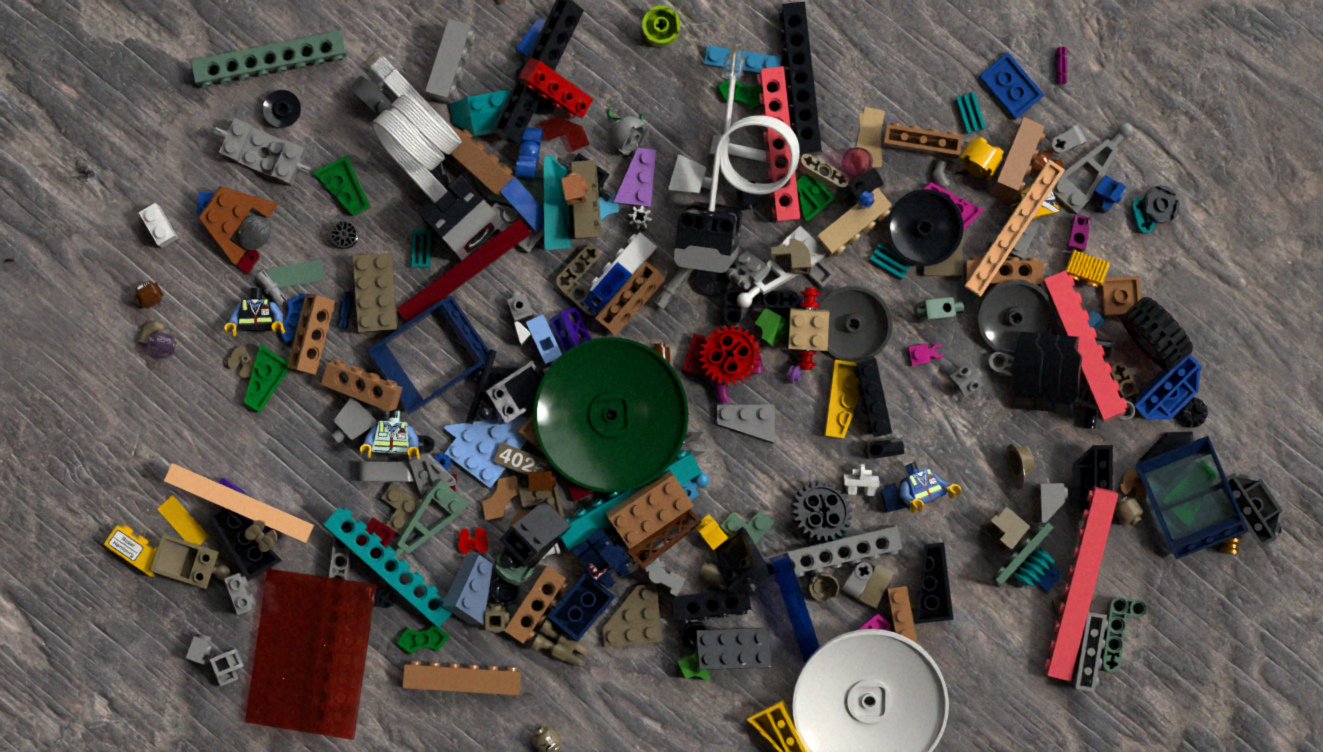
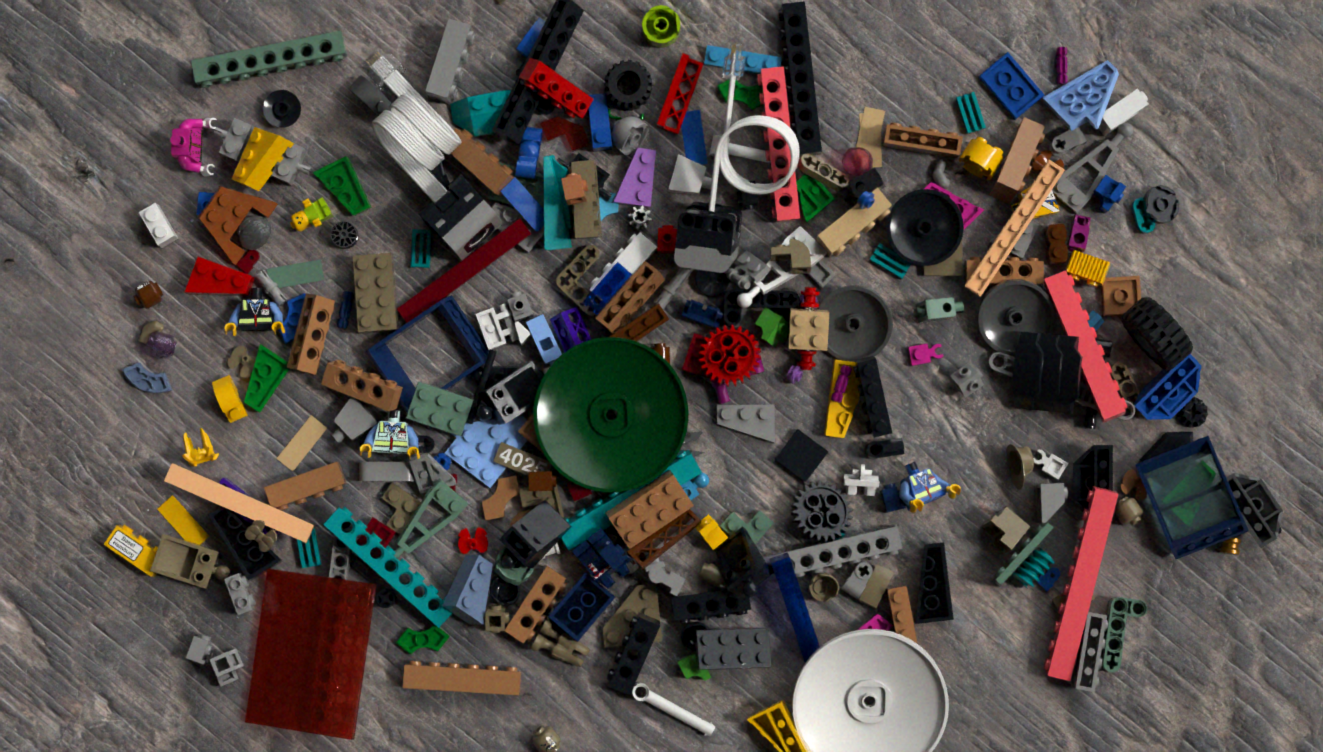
(147, 381): none -> sand blue tile
(188, 144): none -> dark pink torso
(201, 455): none -> yellow piece
(216, 279): none -> red wedge
(229, 399): none -> yellow brick
(259, 158): none -> yellow wedge
(301, 443): none -> tan sticker
(306, 485): none -> medium nougat brick
(308, 548): none -> teal tile
(313, 214): none -> piece
(439, 408): none -> sand green plate
(491, 329): none -> white plate
(600, 123): none -> blue slope
(626, 682): none -> black brick
(628, 69): none -> black tyre
(643, 324): none -> reddish brown fence
(666, 239): none -> red brick
(674, 88): none -> red fence
(674, 710): none -> white piece
(694, 137): none -> blue sticker
(709, 317): none -> dark blue hinge
(801, 455): none -> black tile
(841, 384): none -> magenta axle
(1053, 465): none -> white plate
(1055, 239): none -> reddish brown brick
(1084, 97): none -> light blue wing
(1123, 111): none -> white window

